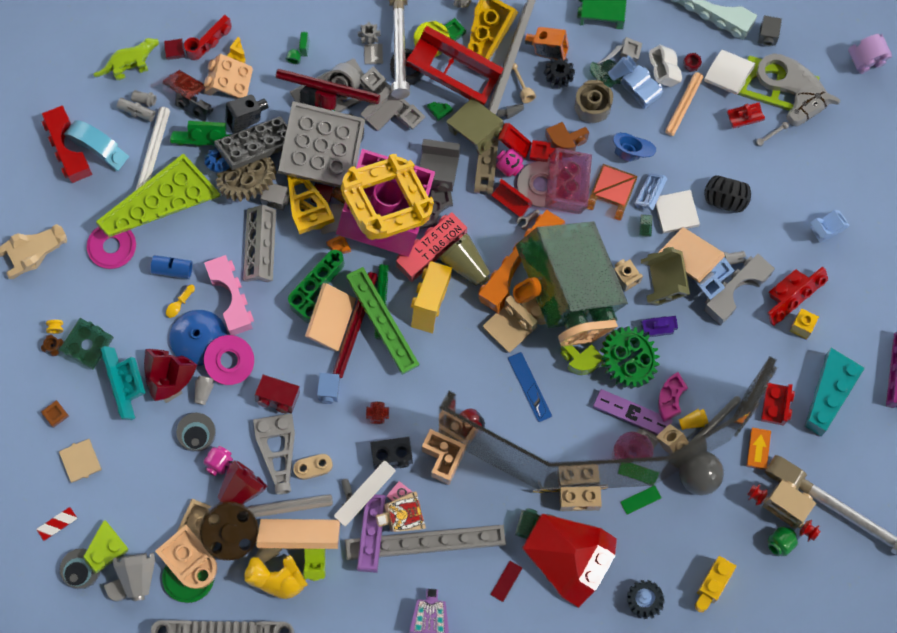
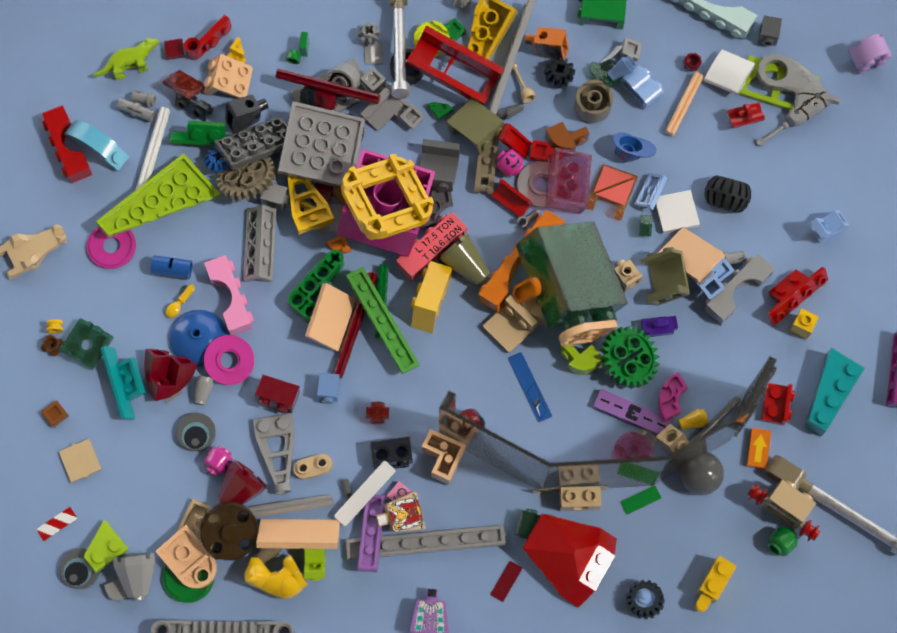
(665, 66): white brick -> none

